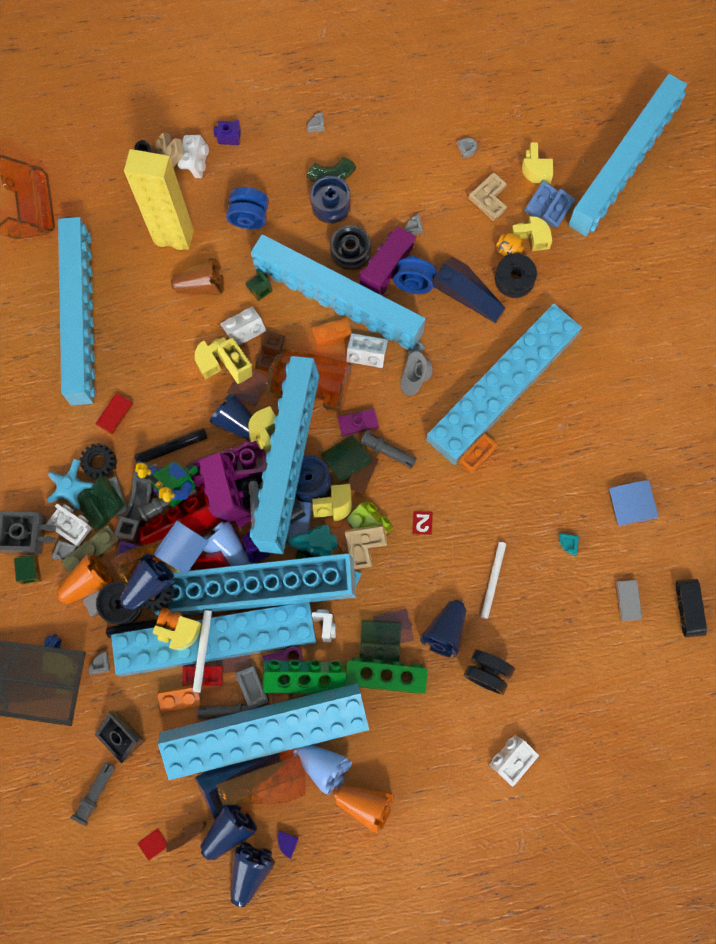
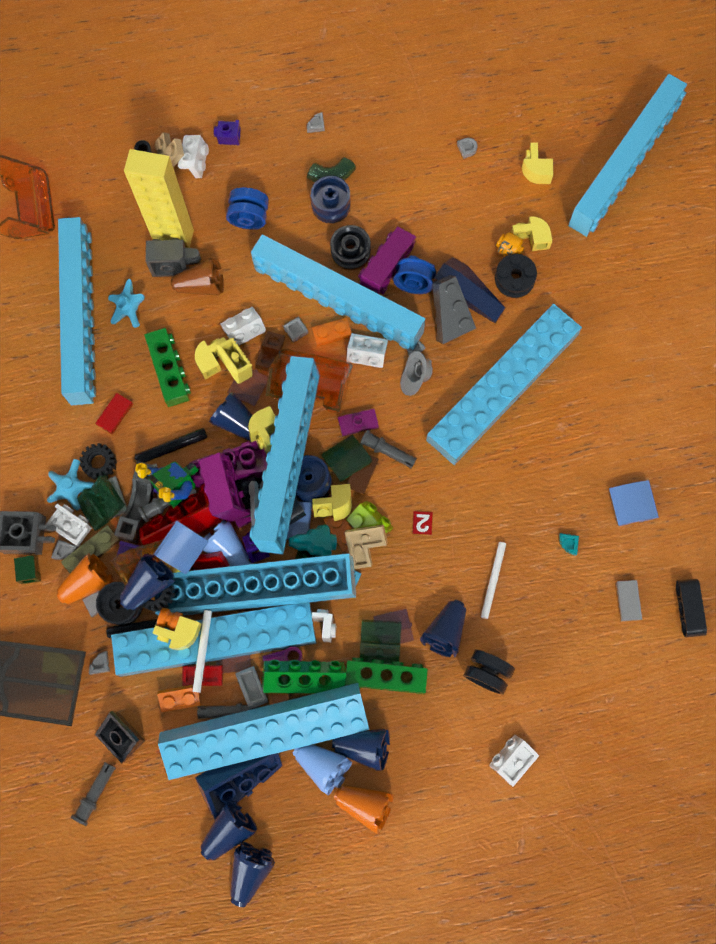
(53, 641): blue plate -> none
(126, 304): none -> medium azure animal
(152, 844): red sticker -> none
(156, 341): none -> green brick
(169, 257): none -> dark grey hinge
(189, 833): reddish brown slope -> none
(259, 285): dark green panel -> none
(269, 784): clear orange wedge -> none
(287, 843): dark purple tile -> none
(295, 329): none -> light grey tile
(365, 747): none -> dark blue cone
(414, 225): light grey tile -> none
(451, 310): none -> dark grey wedge
(477, 453): orange plate -> none
(485, 197): tan plate -> none
(549, 204): medium blue slope -> none

